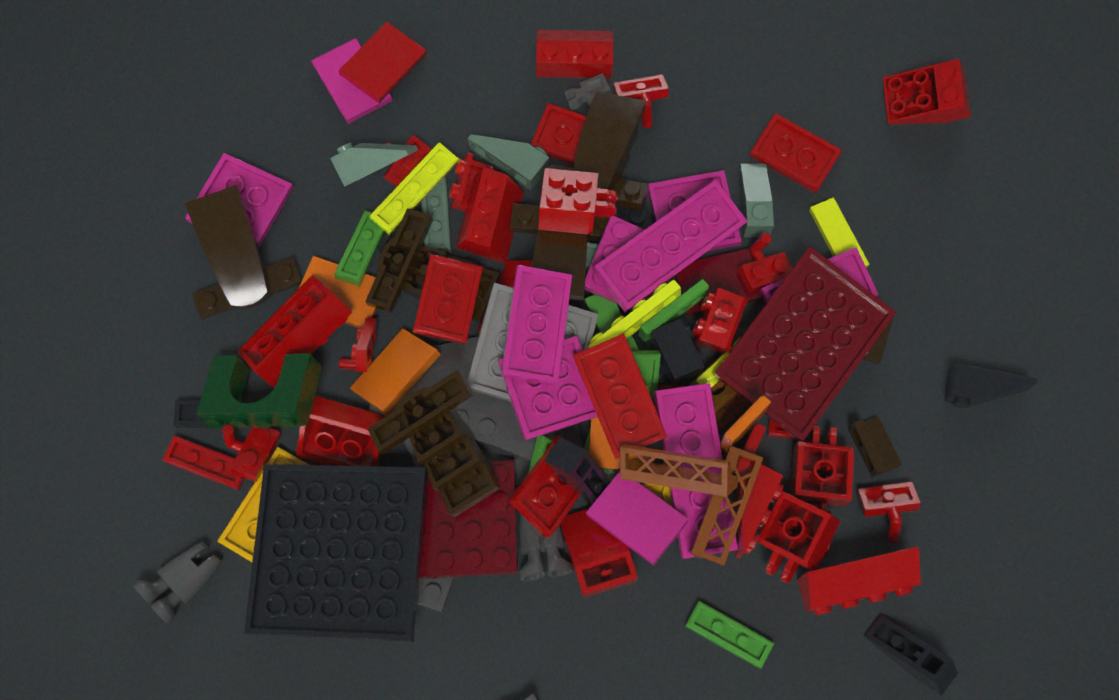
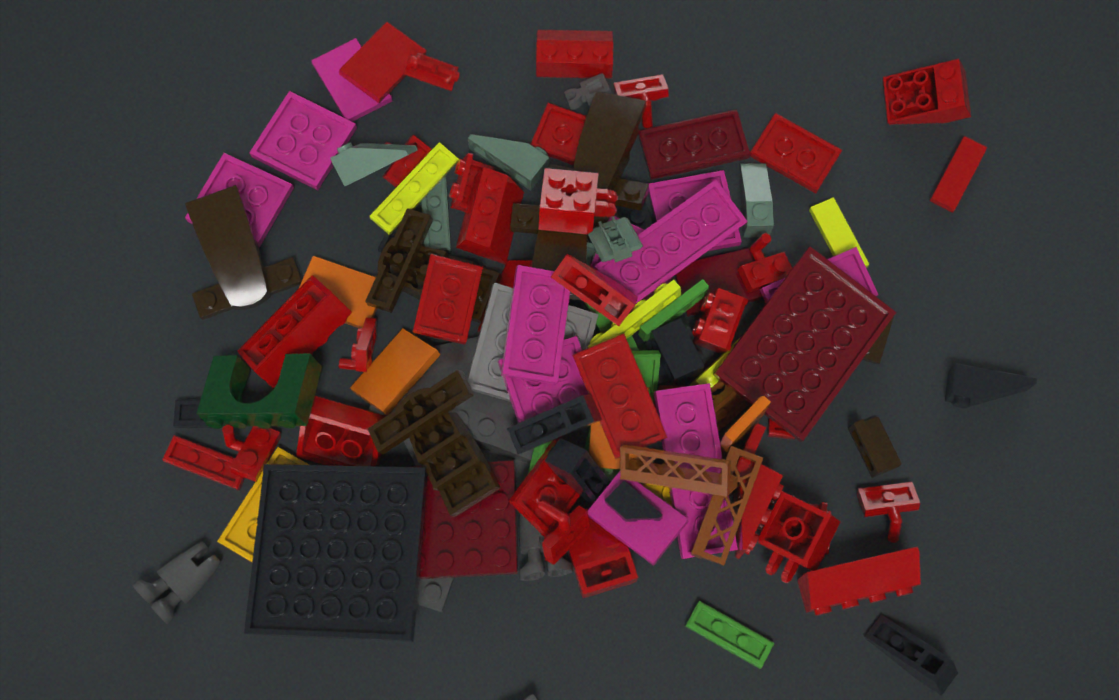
(302, 140): none -> dark pink plate
(360, 251): bright green tile -> none
(431, 71): none -> red hinge
(554, 423): none -> black slope
(568, 532): none -> red plate
(595, 289): none -> red slope
(615, 240): none -> sand green piece
(631, 504): none -> black tile
(693, 144): none -> dark red tile
(833, 460): red hinge -> none
(958, 174): none -> red tile

